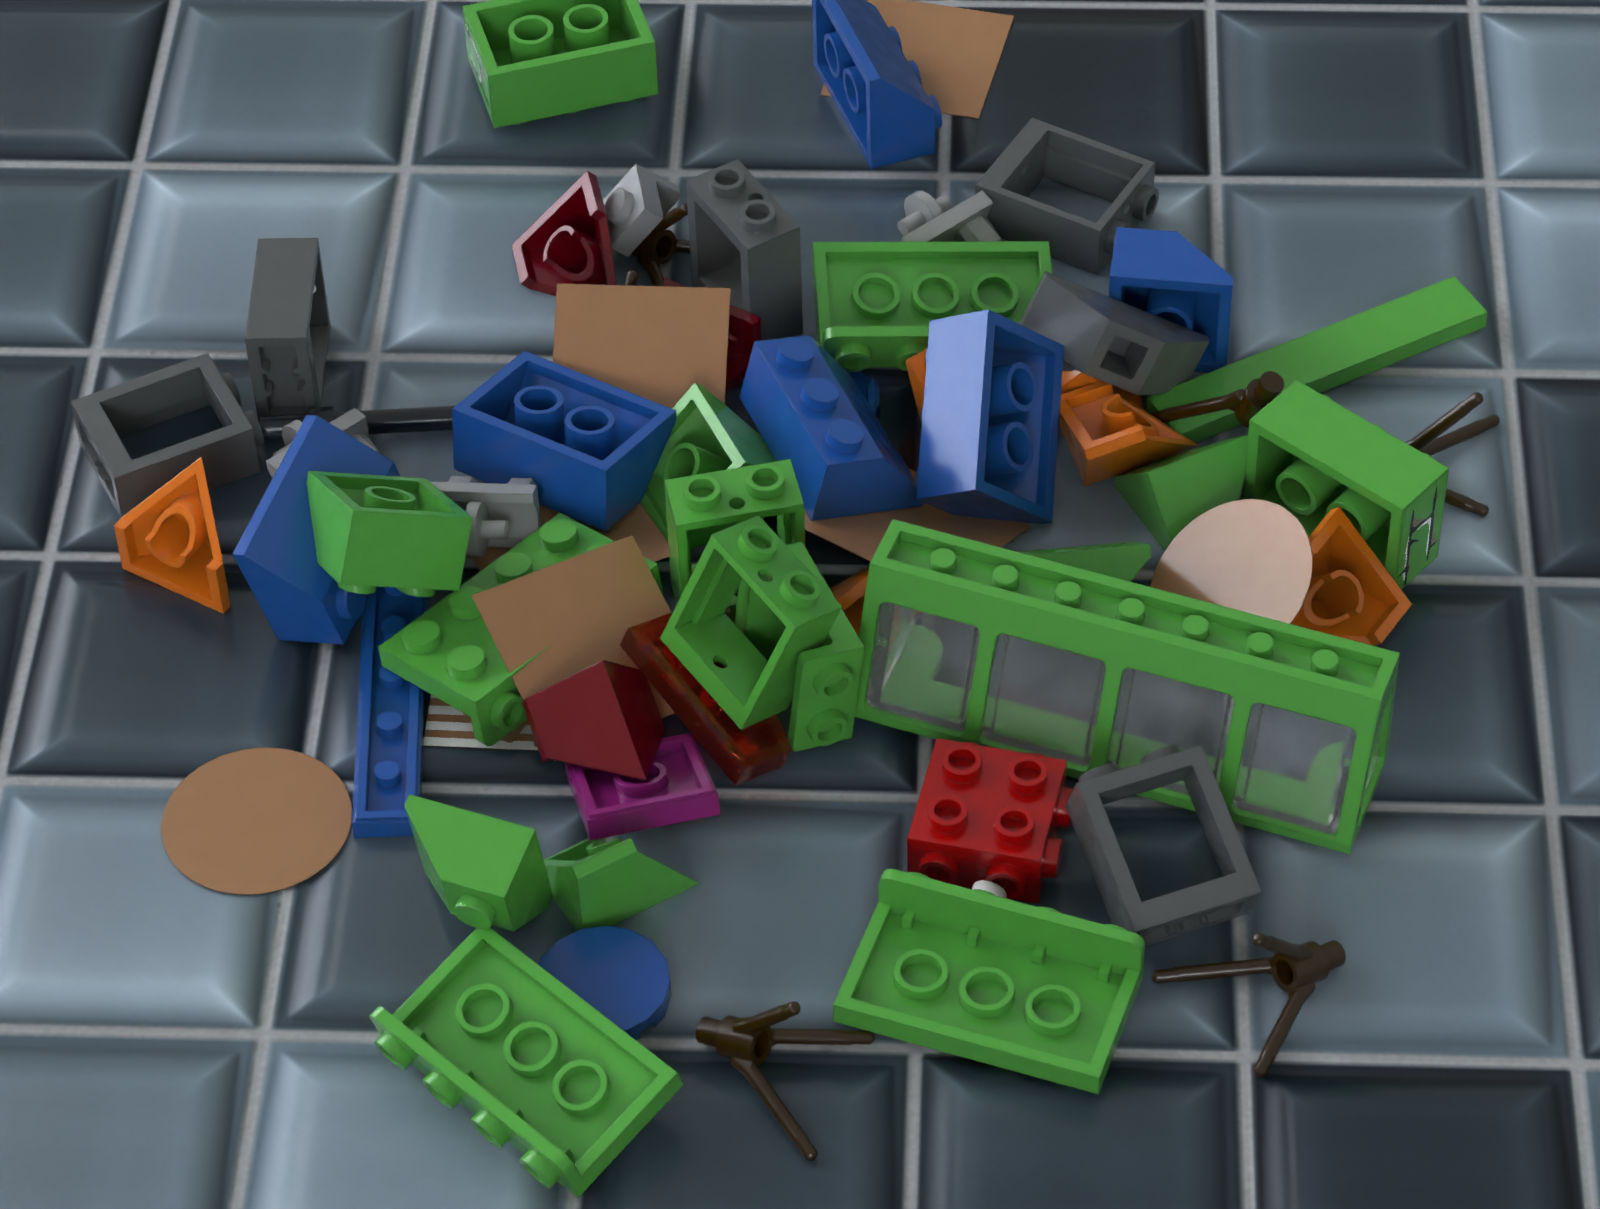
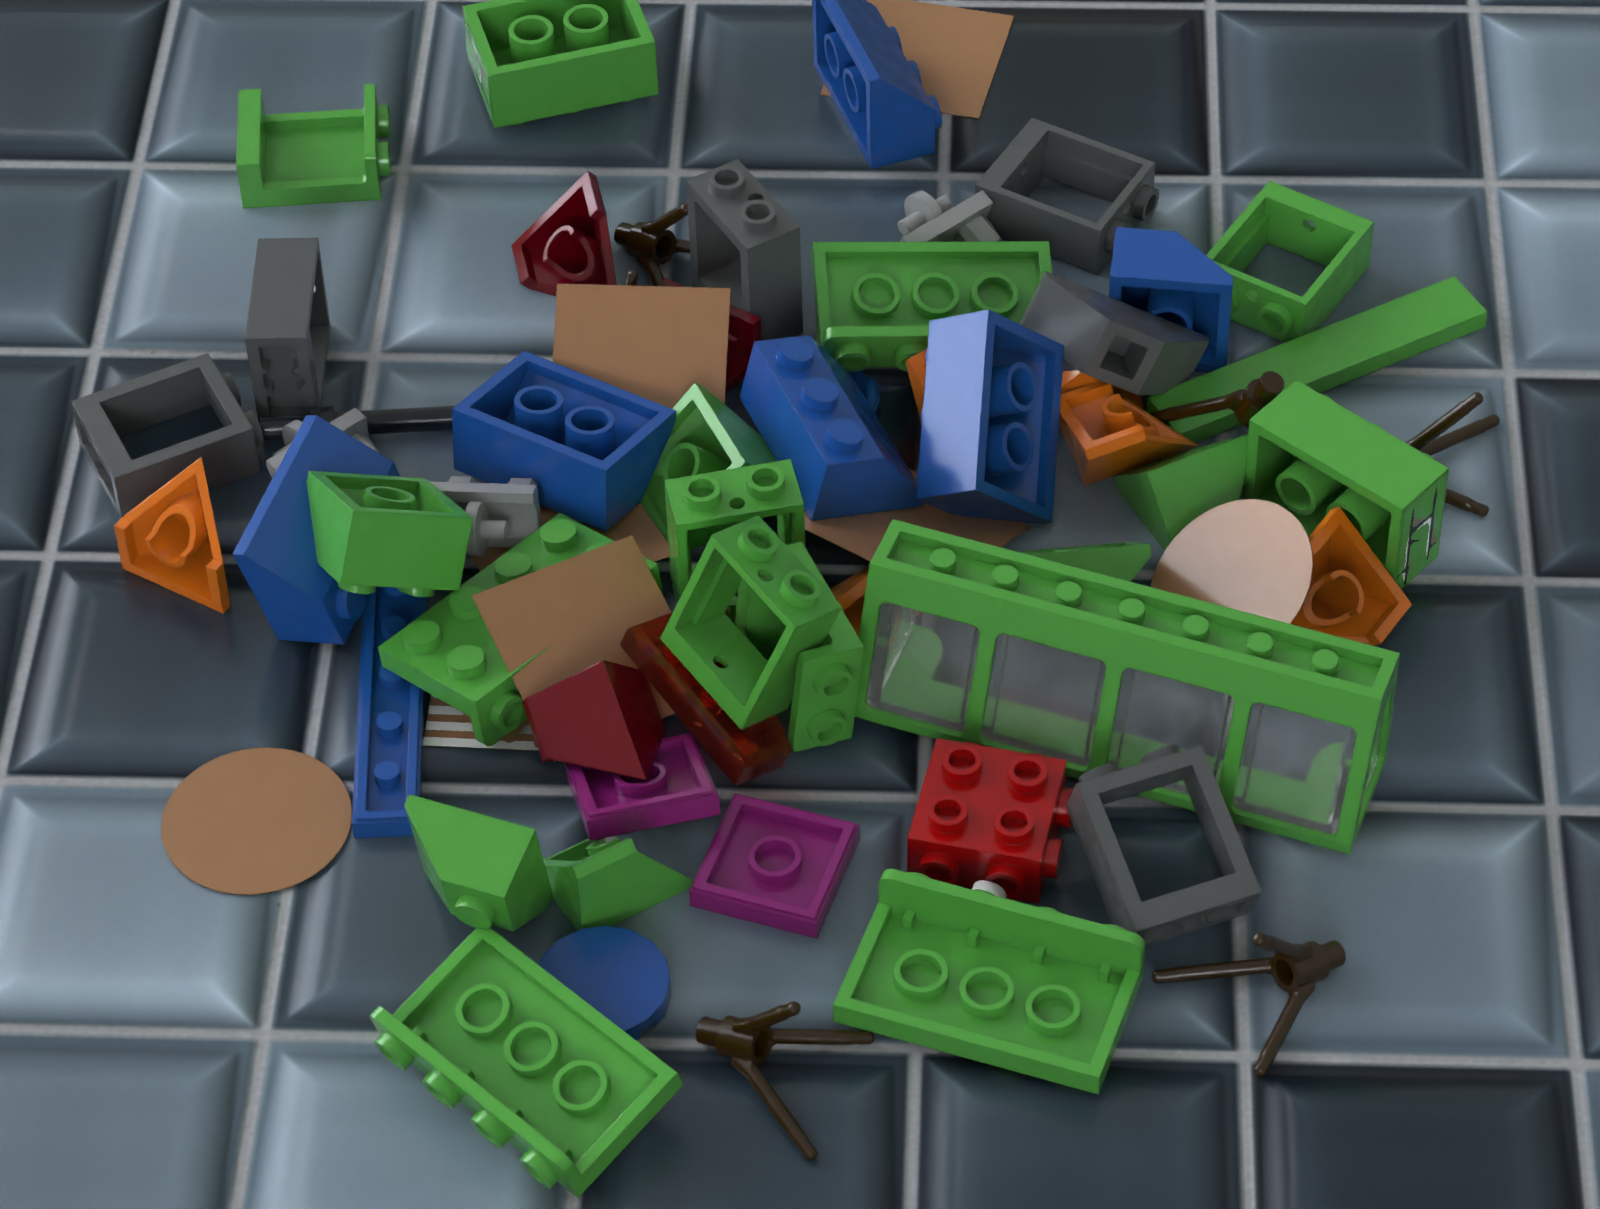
(311, 154): none -> bright green panel
(637, 207): light grey bracket -> none
(775, 865): none -> magenta tile
(1280, 218): none -> bright green window

